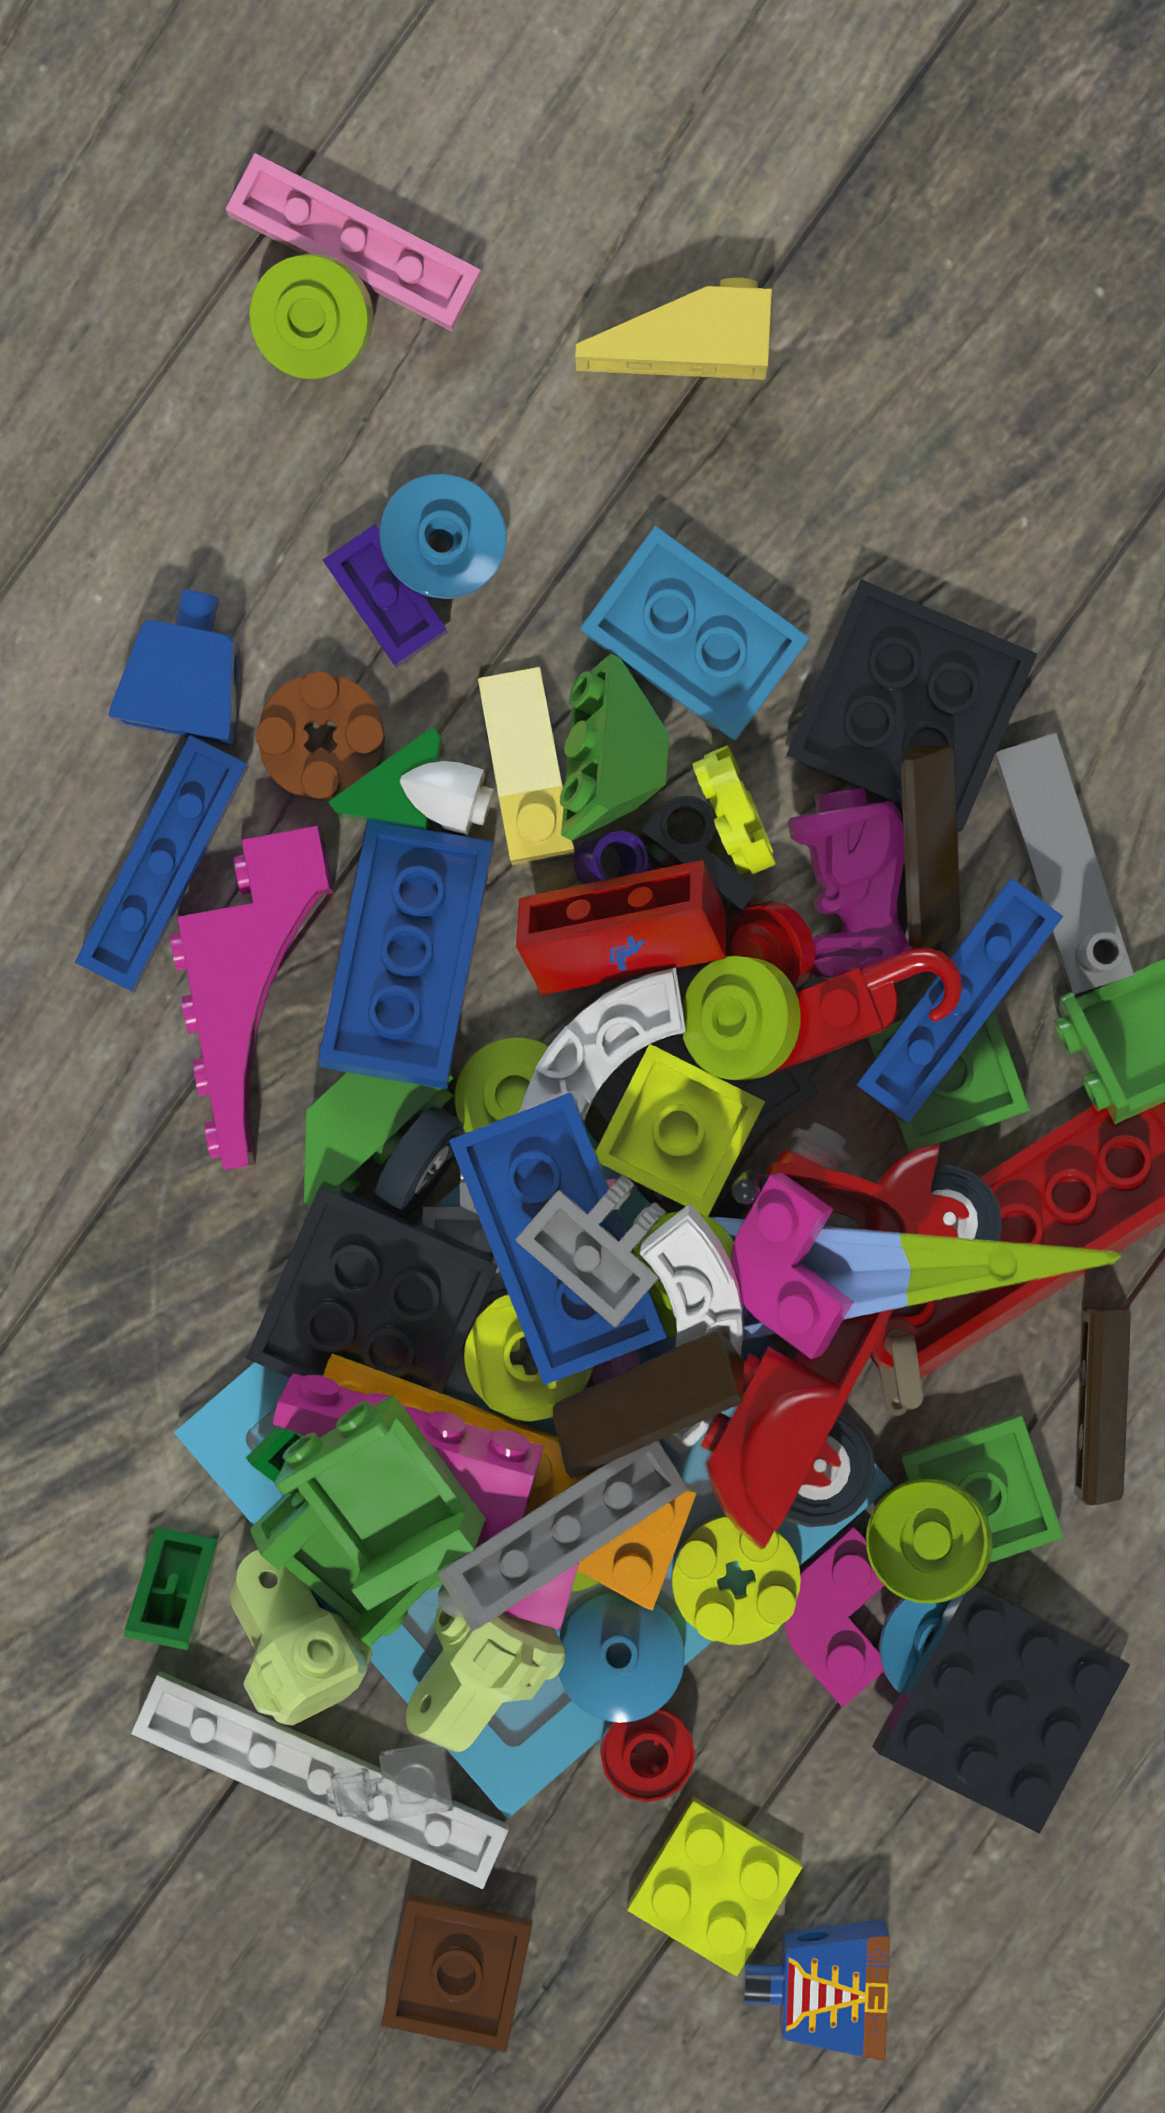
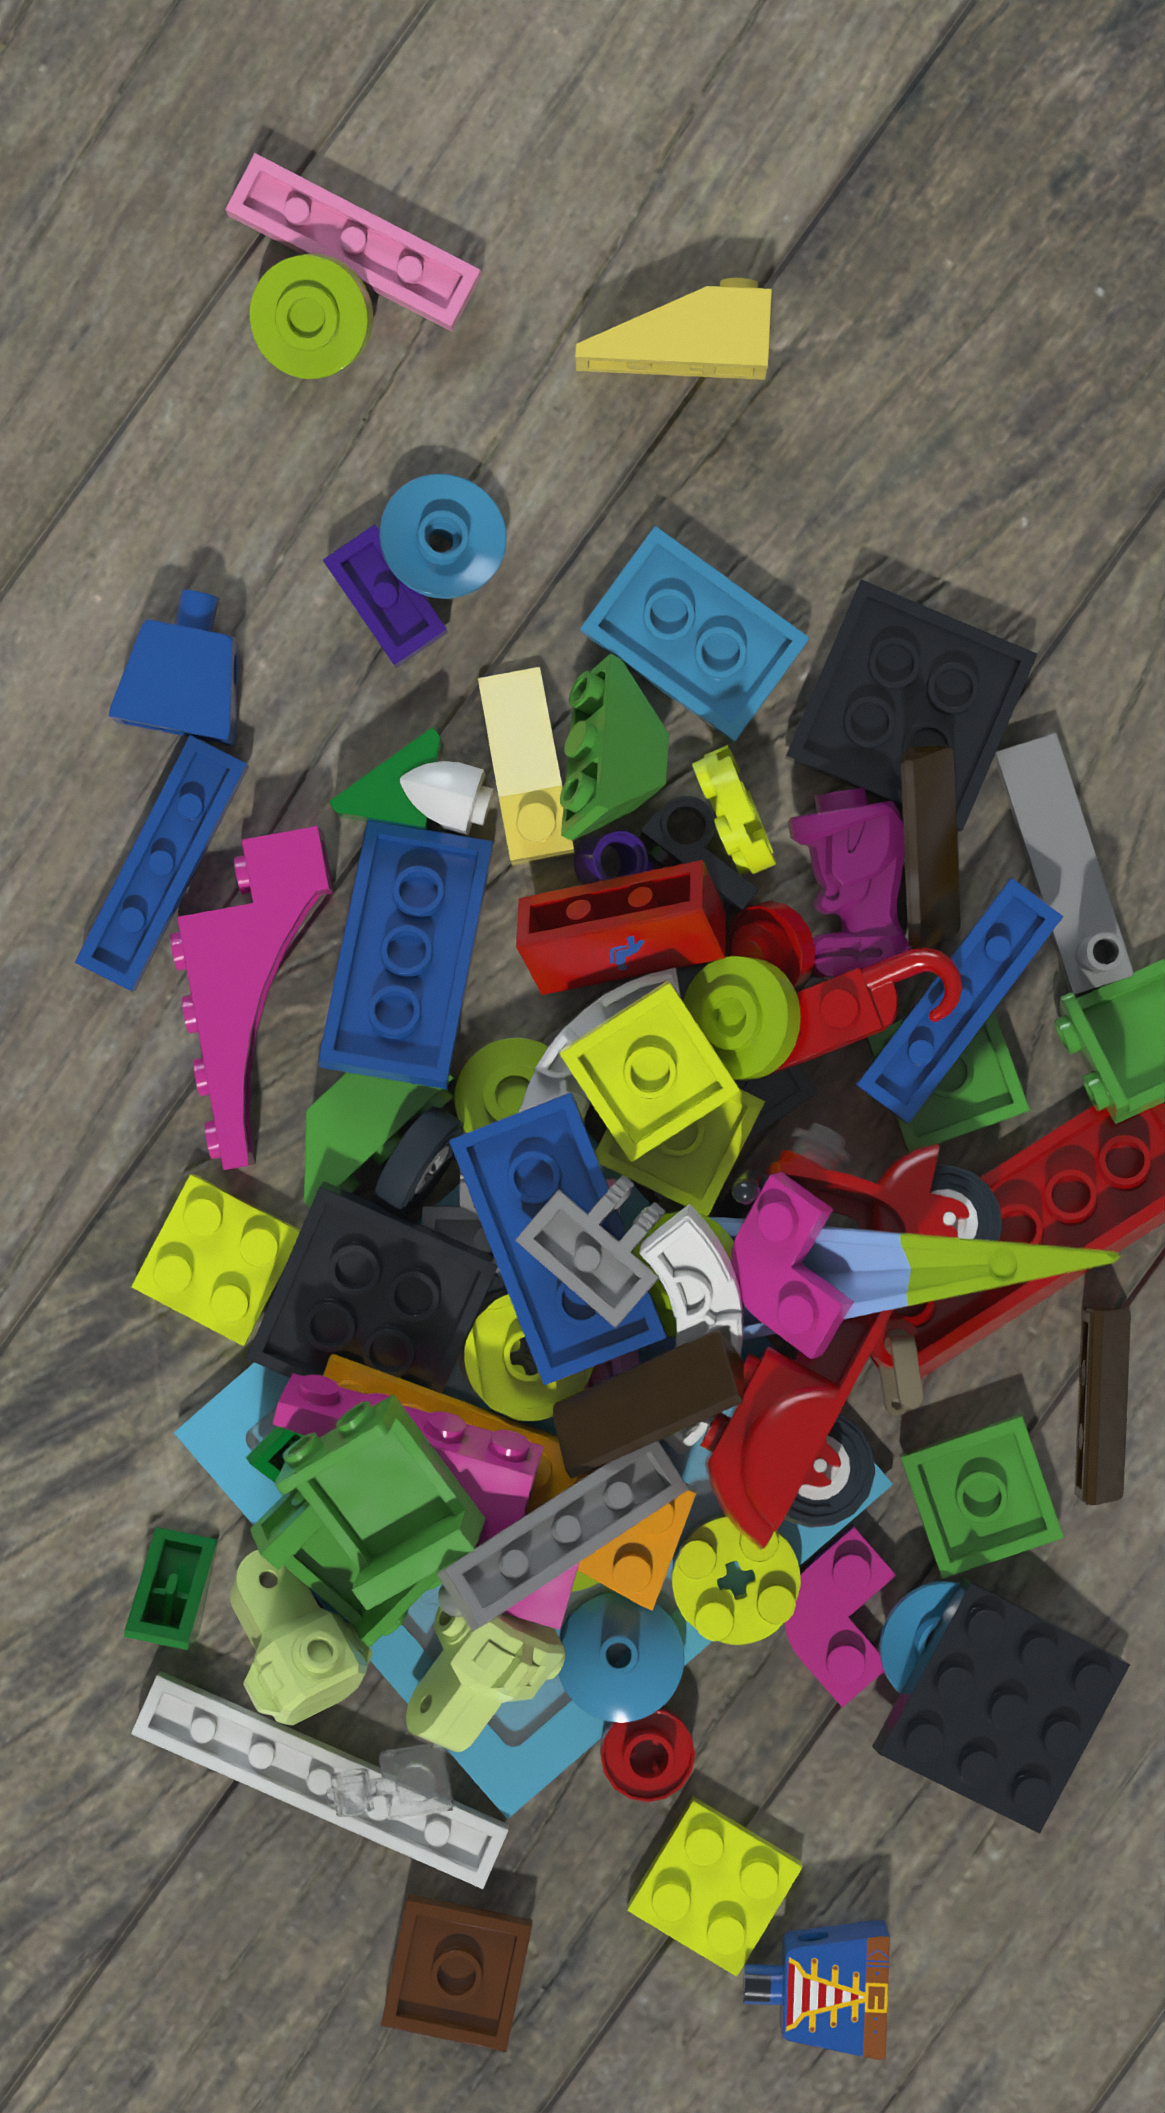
(217, 1259): none -> neon yellow plate
(320, 700): dark orange plate -> none
(649, 1071): none -> neon yellow plate
(929, 1541): lime piece -> none

